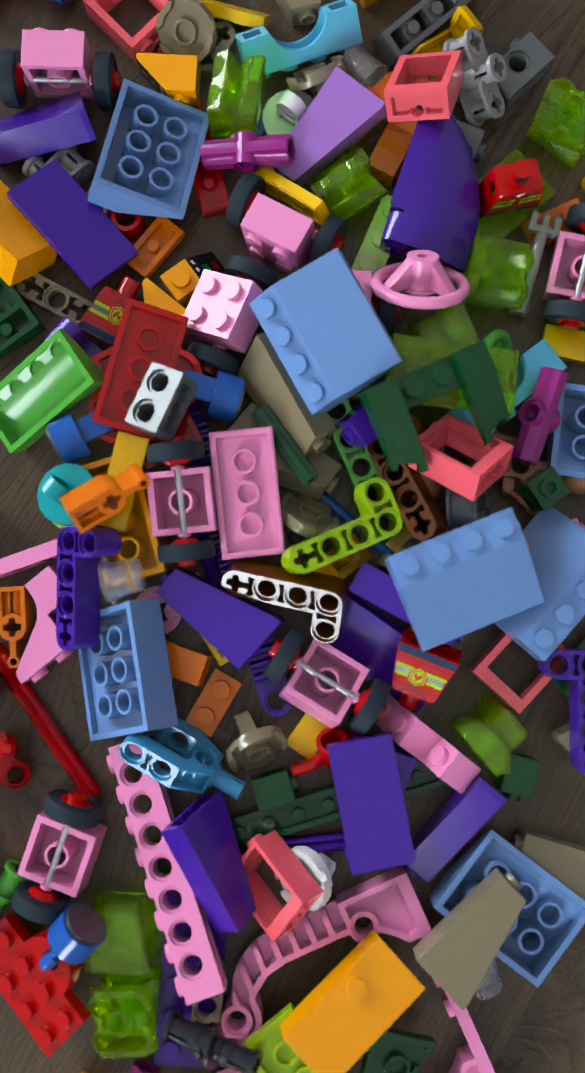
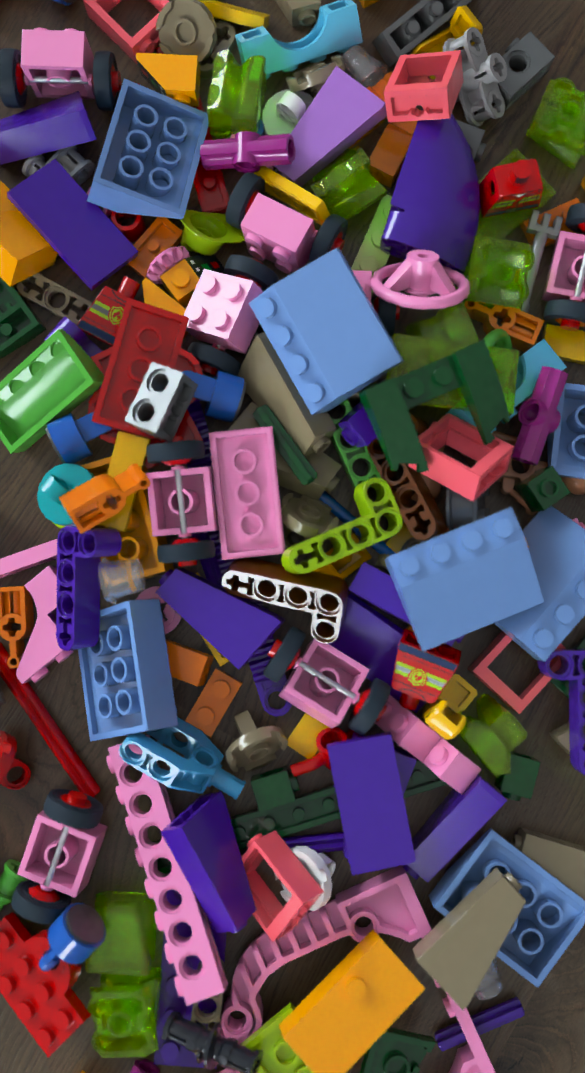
(165, 261): none -> bright pink gear
(207, 232): none -> lime piece
(445, 713): none -> yellow animal
(483, 1022): none -> dark purple axle
(520, 326): none -> orange piece

